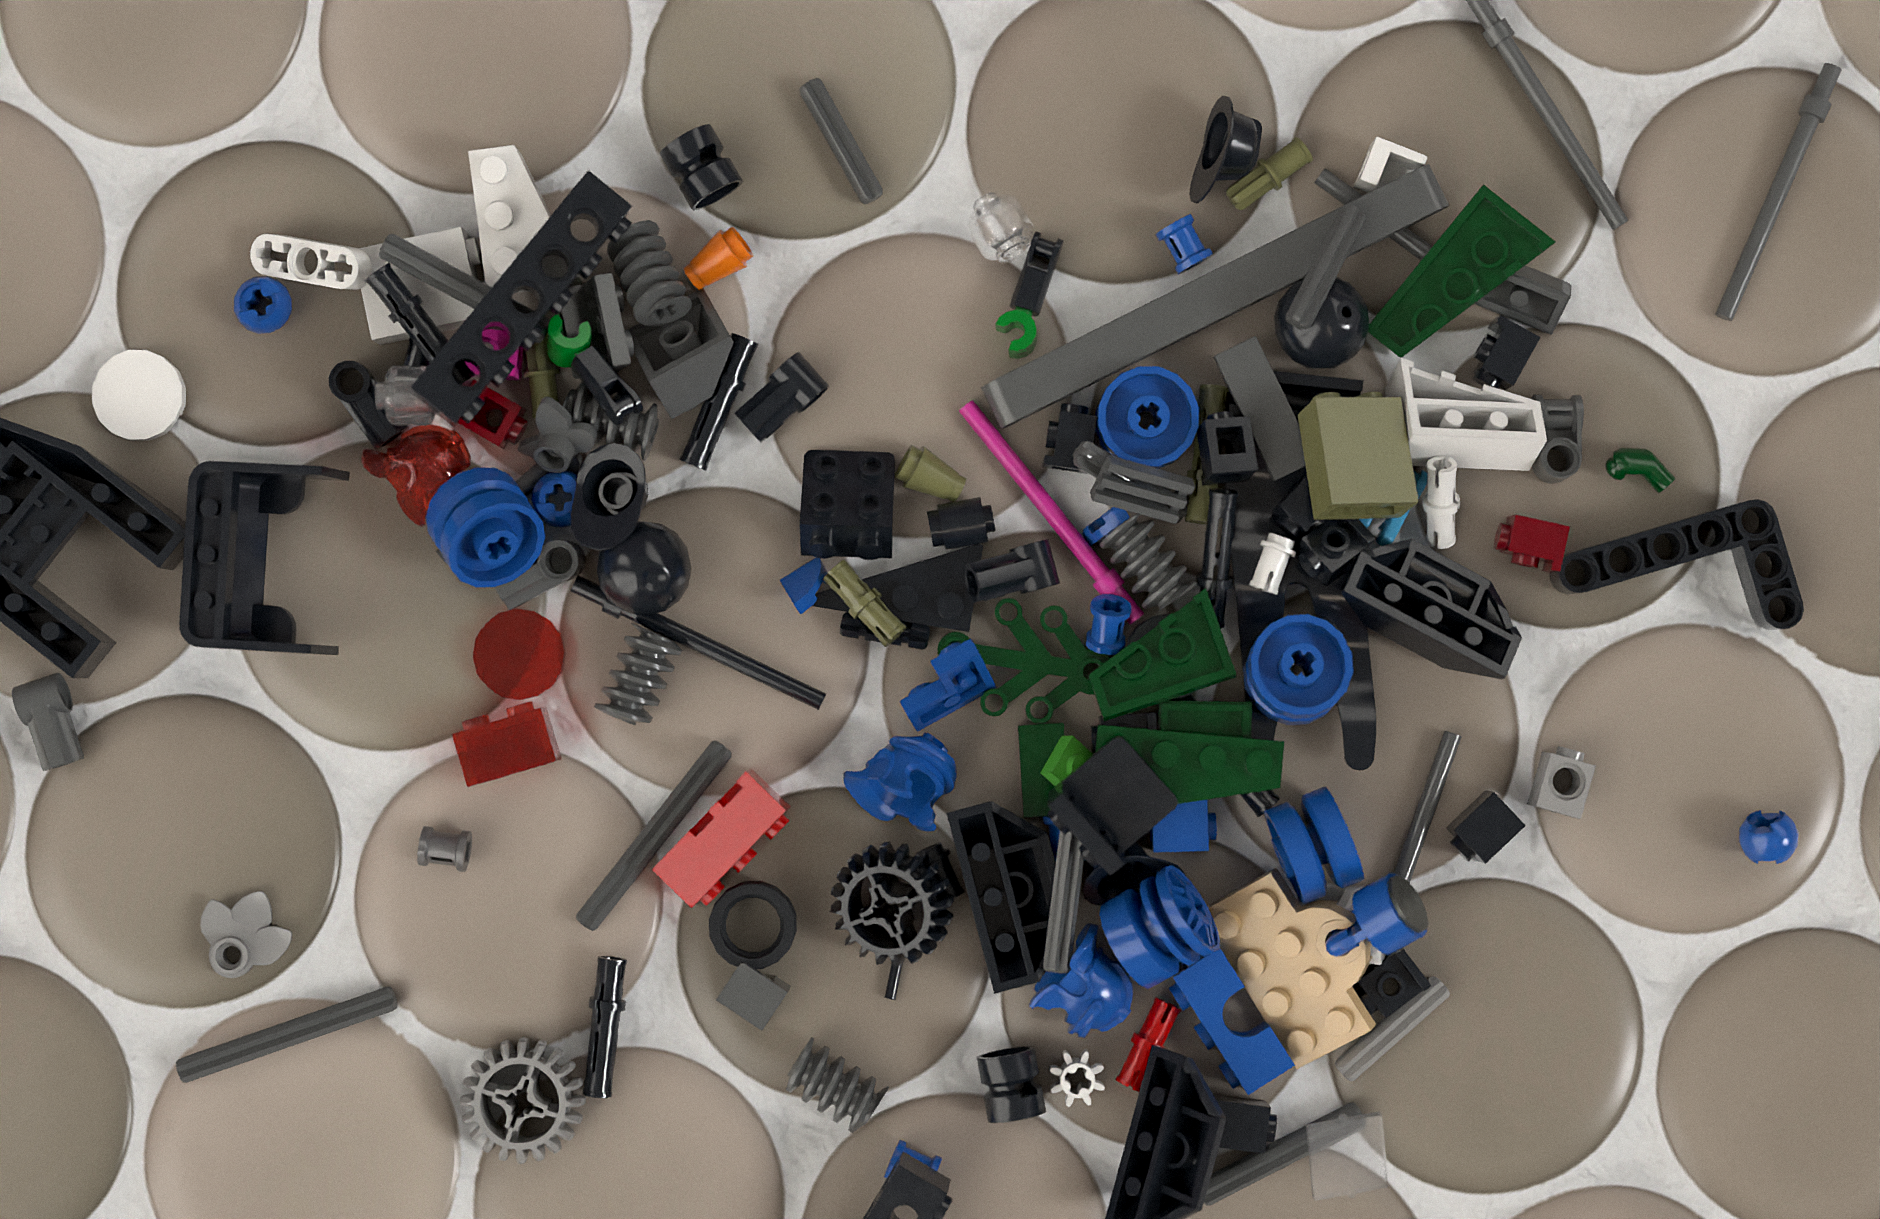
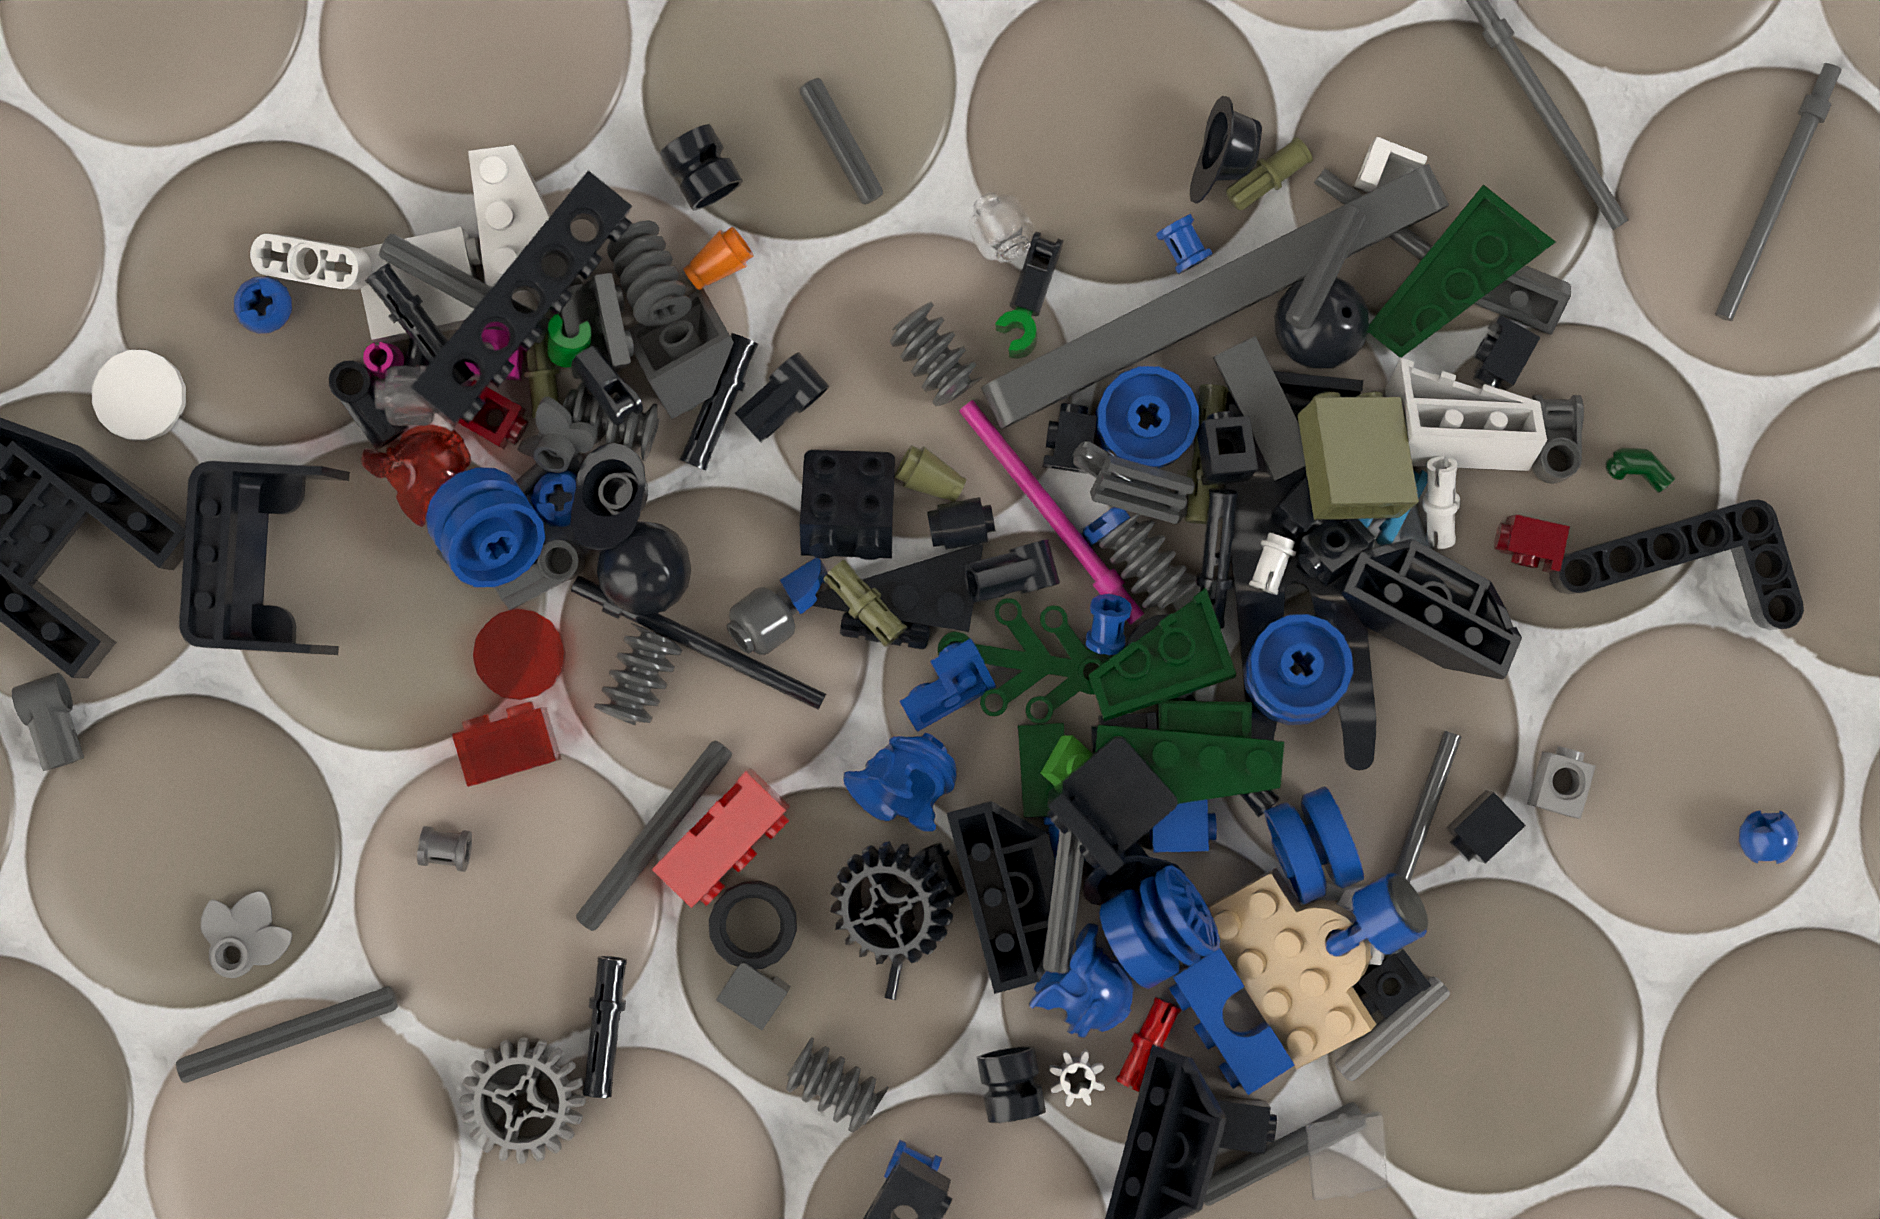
(373, 354): none -> dark pink pin
(762, 621): none -> dark grey head
(933, 355): none -> dark grey piece

